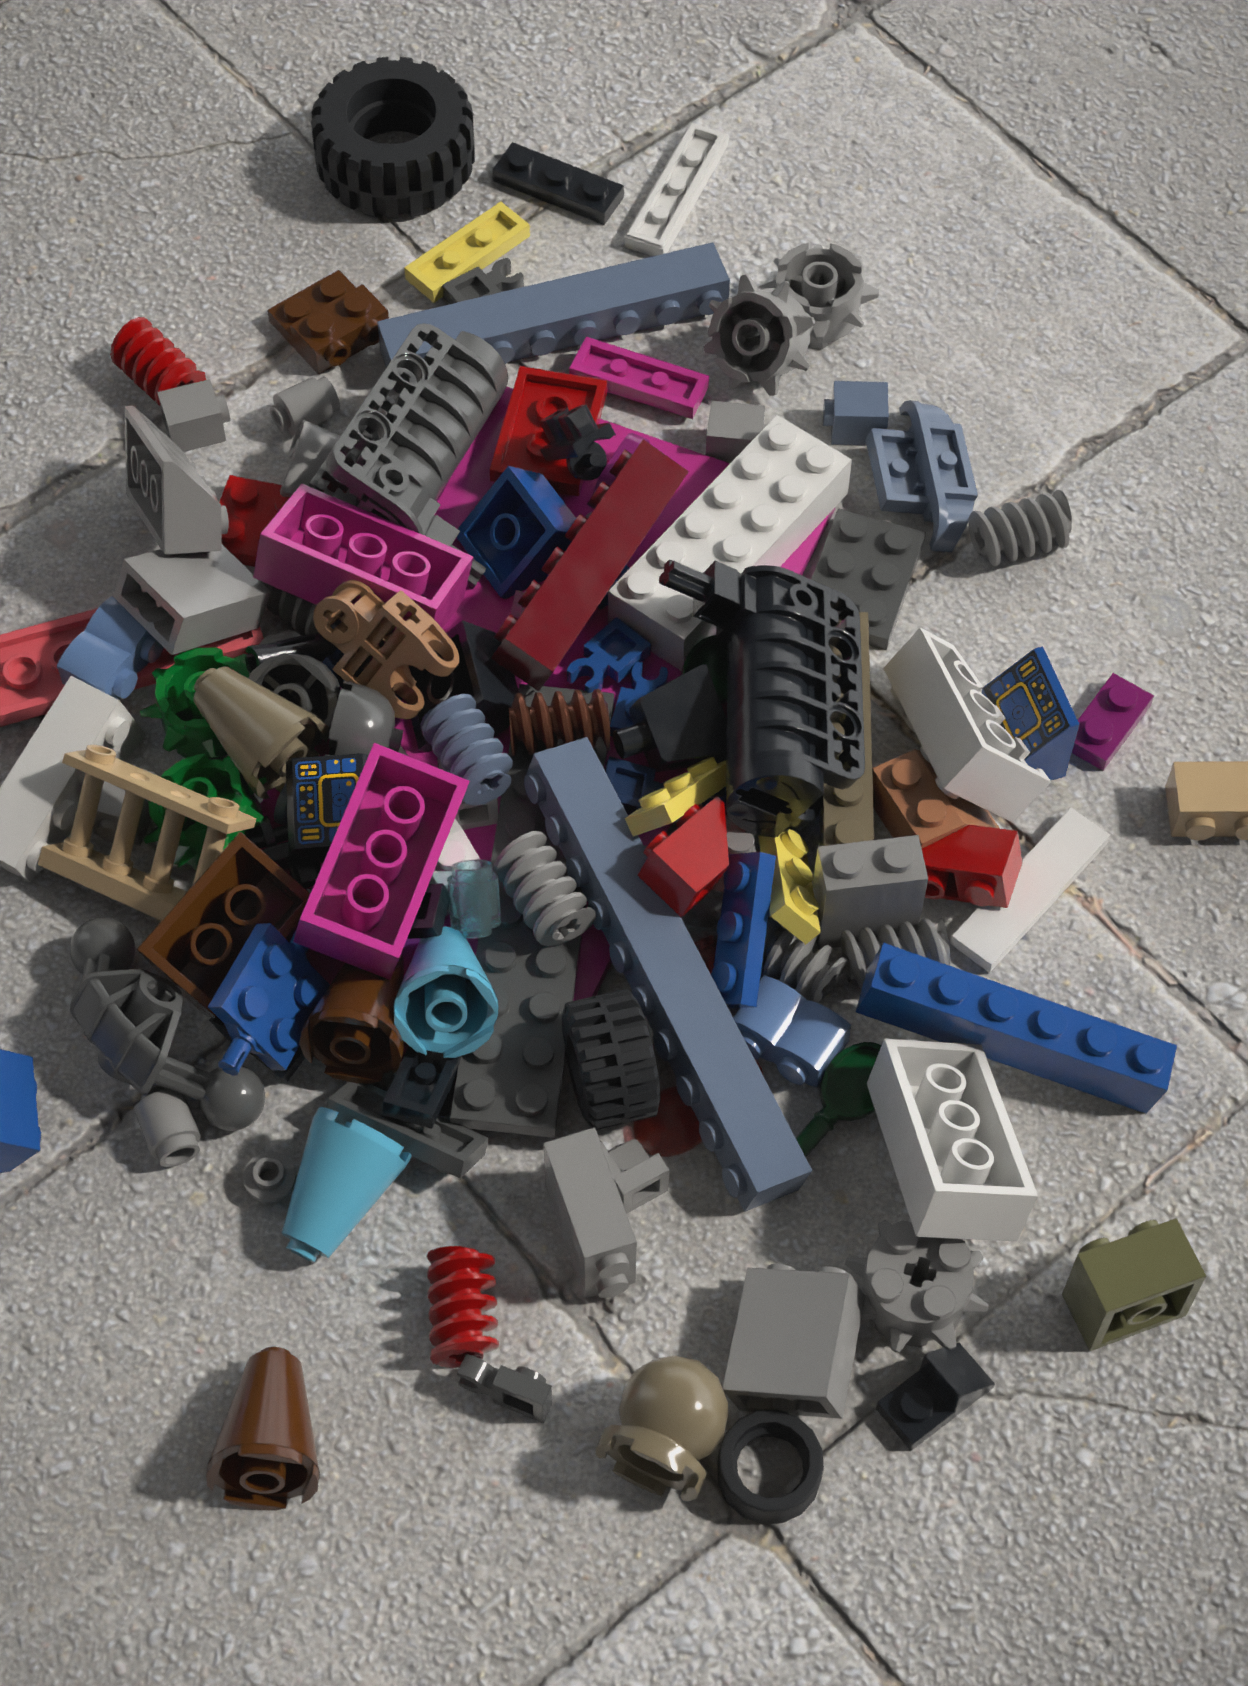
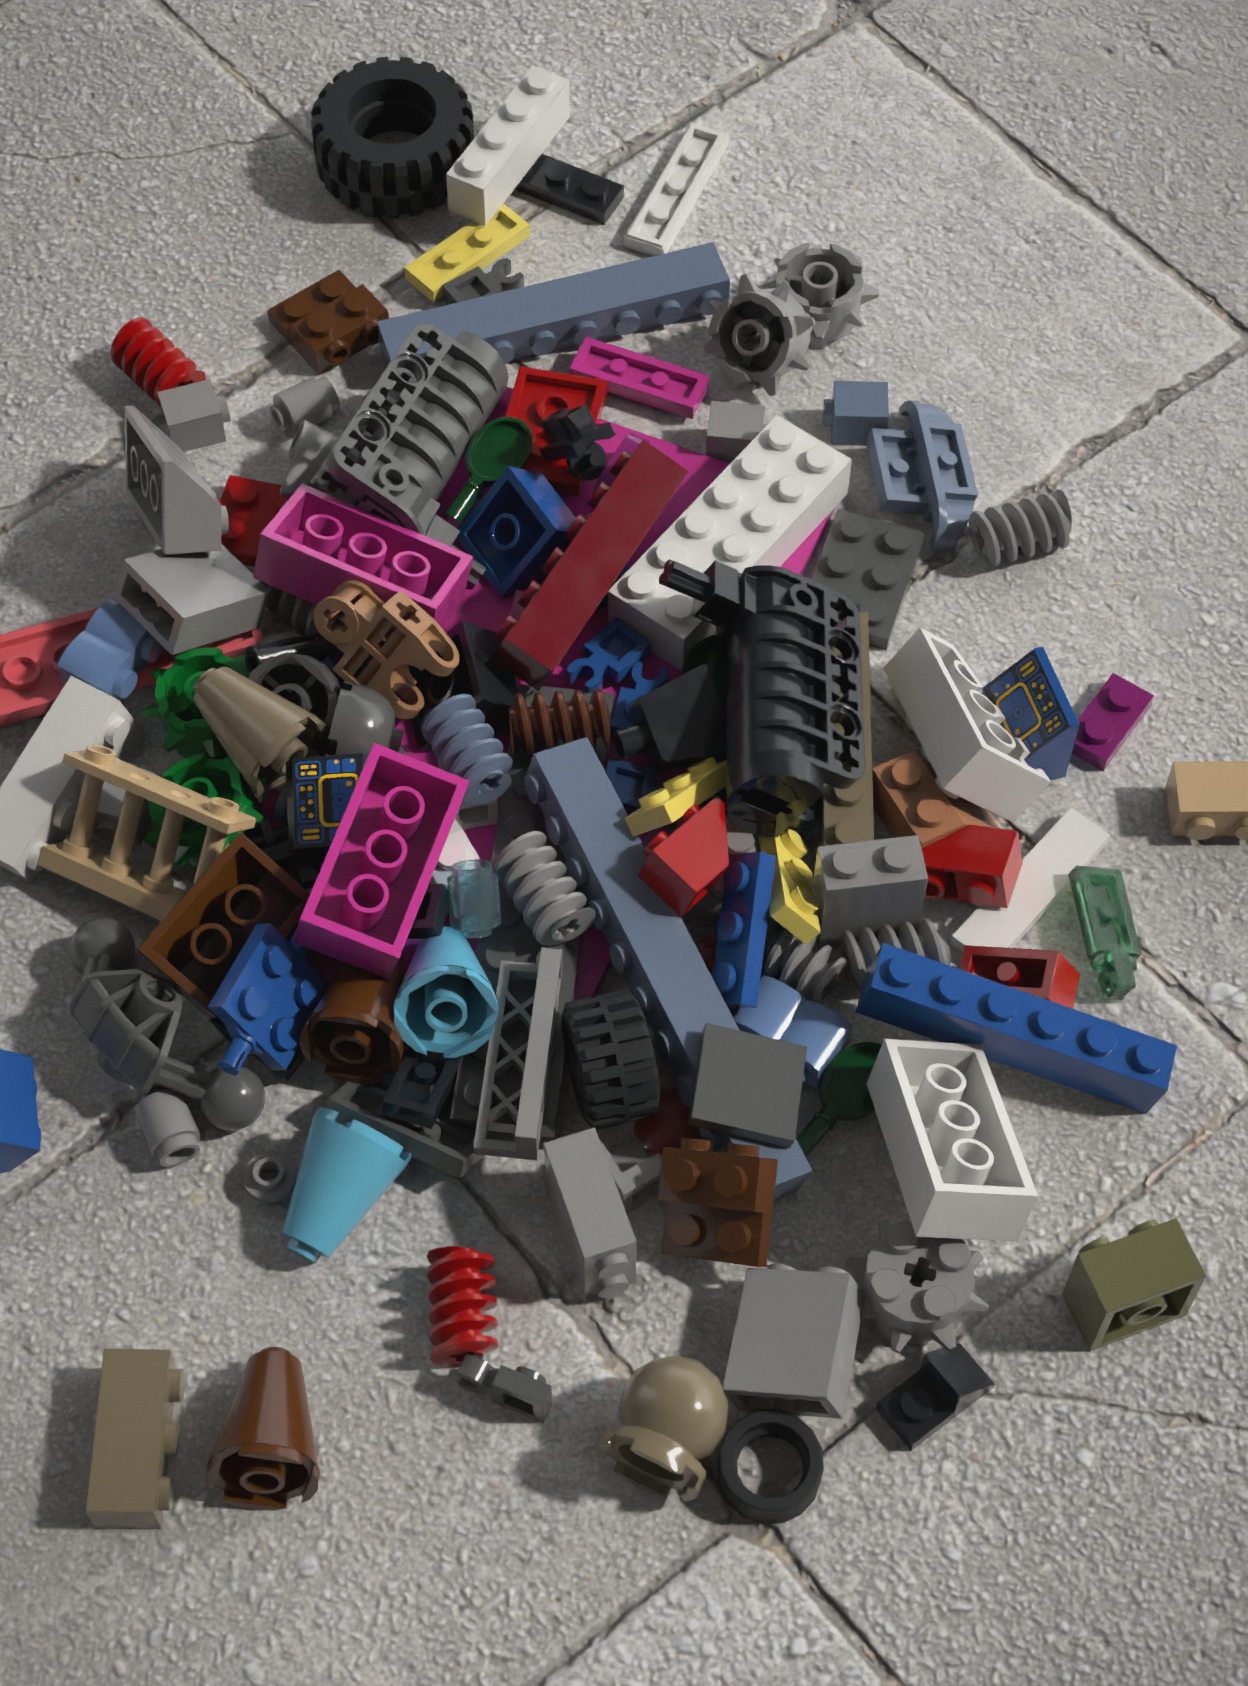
(134, 1439): none -> dark tan brick
(492, 449): none -> dark green piece
(508, 145): none -> white brick
(537, 1052): none -> light grey fence
(717, 1202): none -> reddish brown plate
(747, 1085): none -> dark grey tile
(1029, 970): none -> red slope
(1106, 928): none -> clear green hinge

